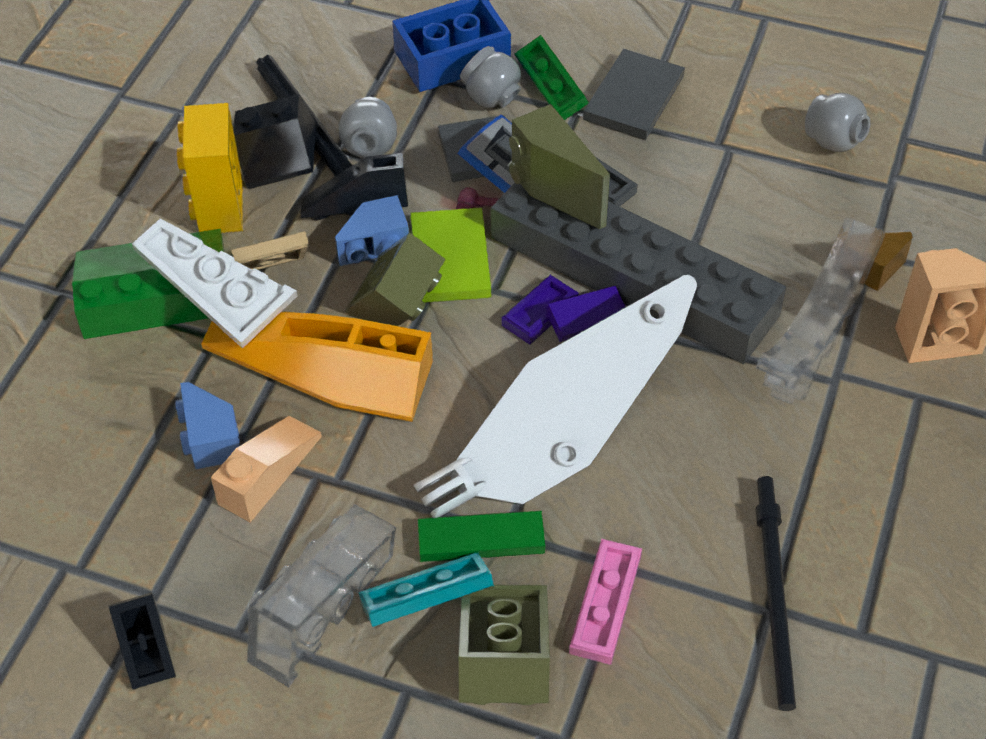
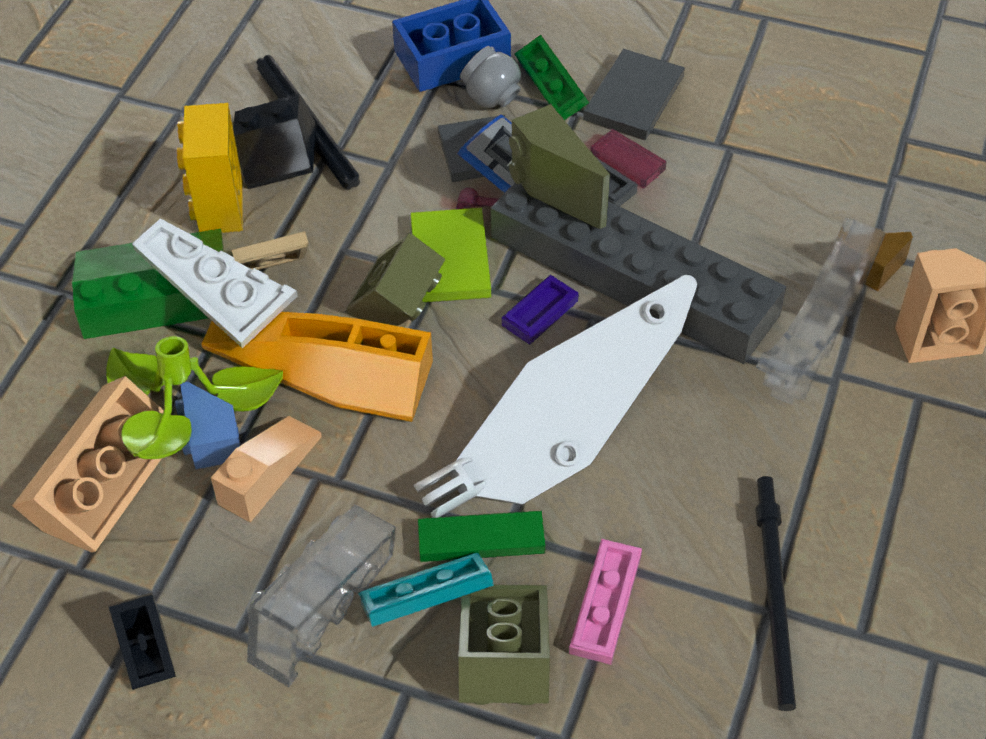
(90, 471): none -> light nougat slope
(162, 435): none -> lime plant
(363, 182): black slope -> none
(368, 127): light grey piece -> none
(371, 230): medium blue slope -> none
(583, 311): dark purple tile -> none
(628, 158): none -> clear pink tile
(837, 121): light grey piece -> none

